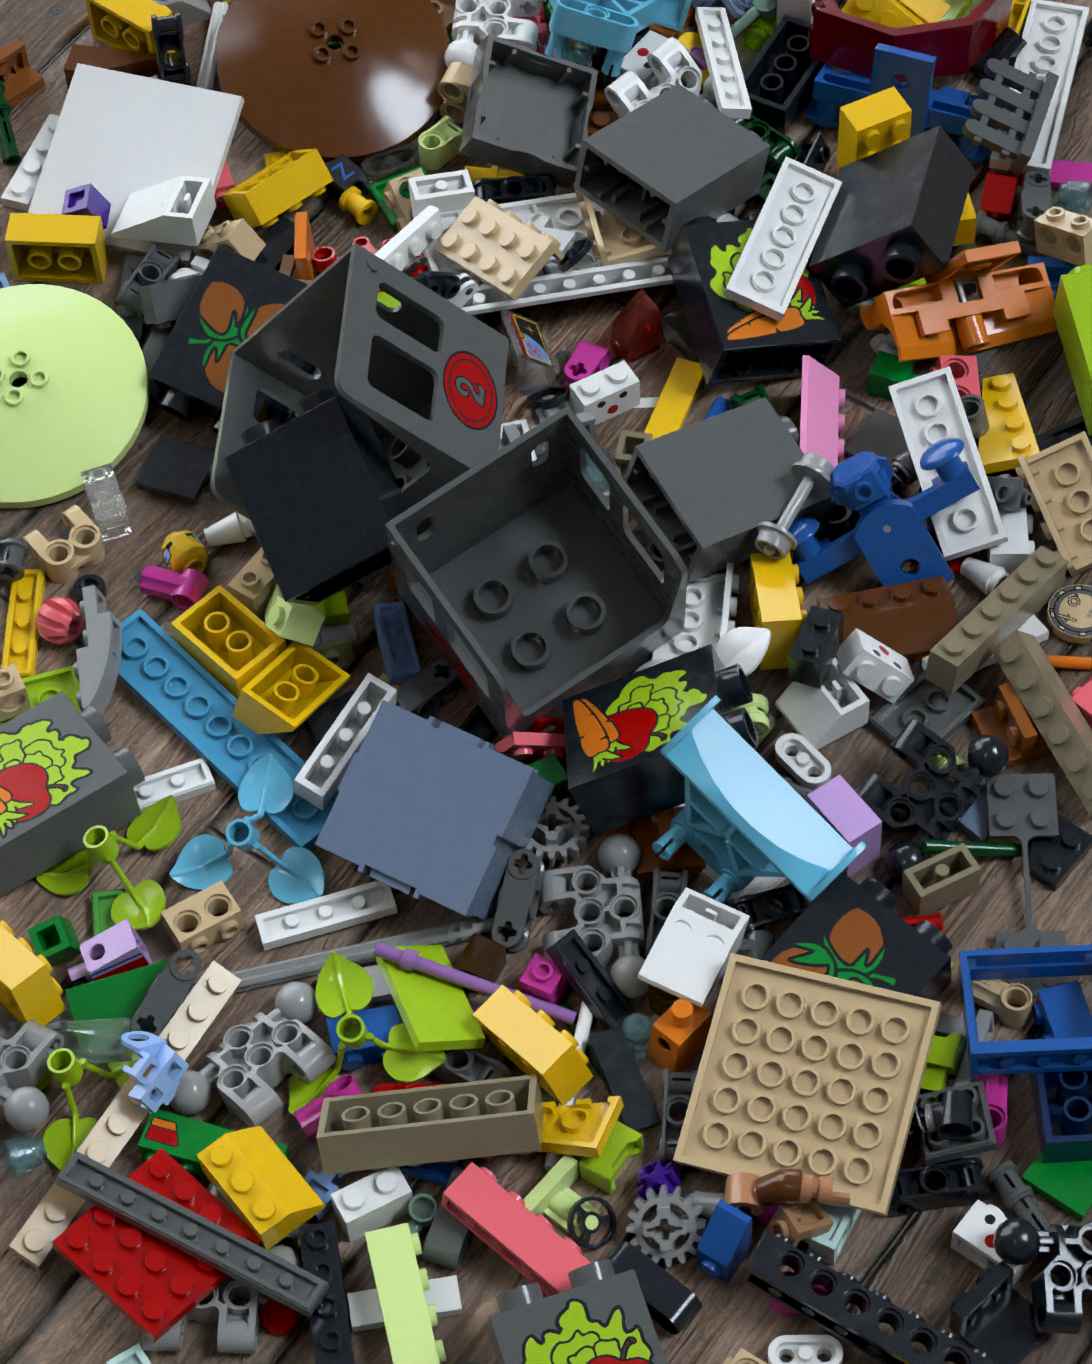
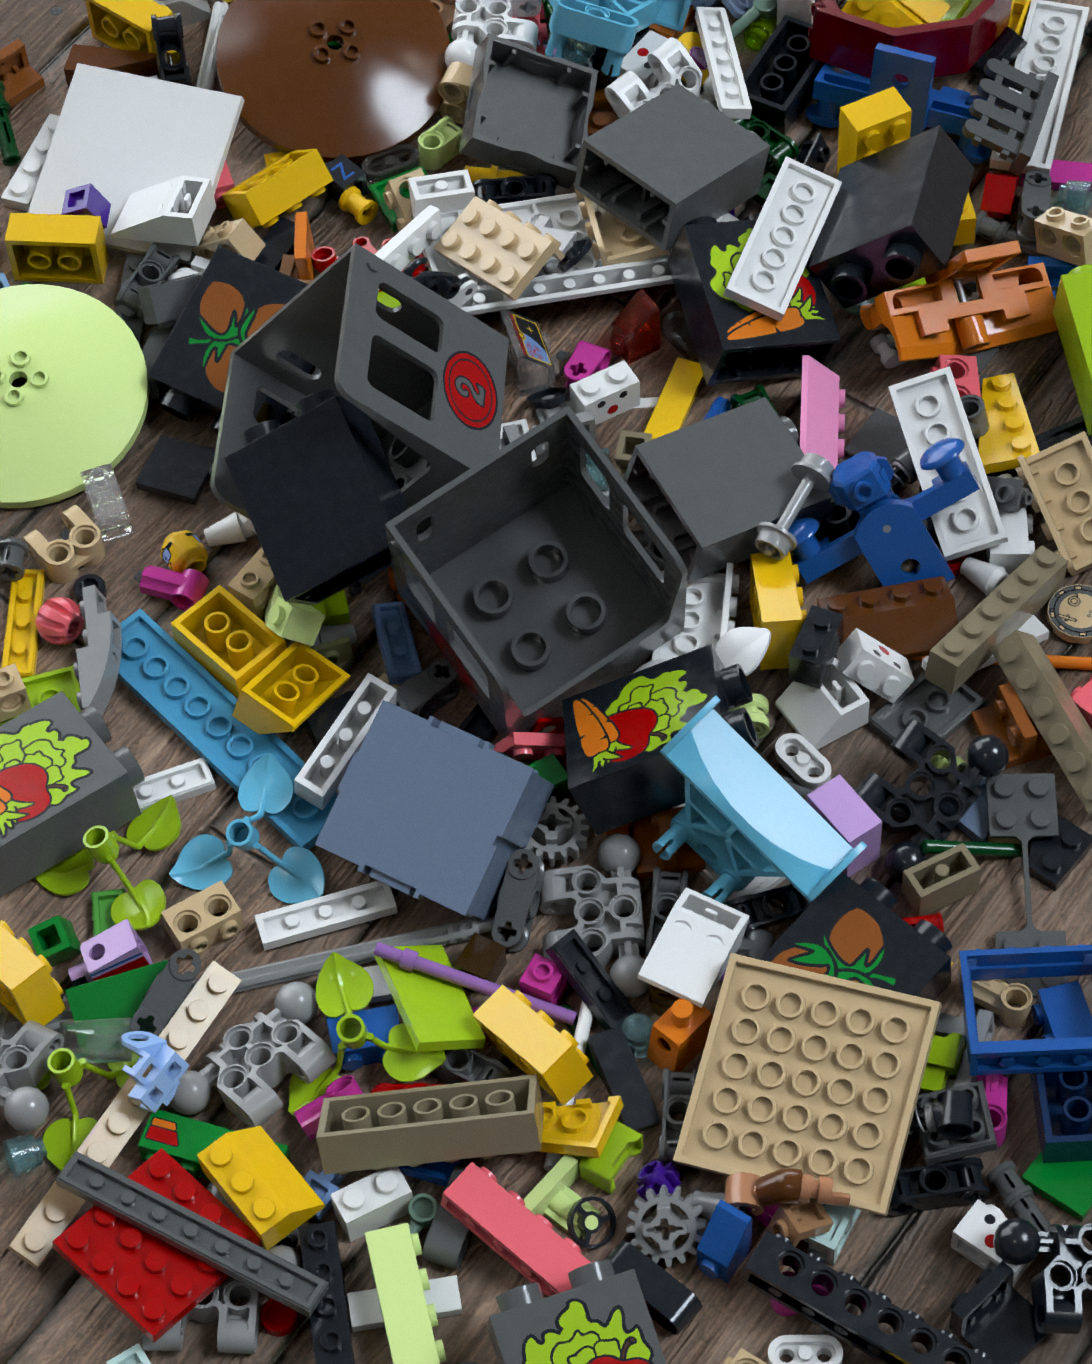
(887, 372): green brick -> none

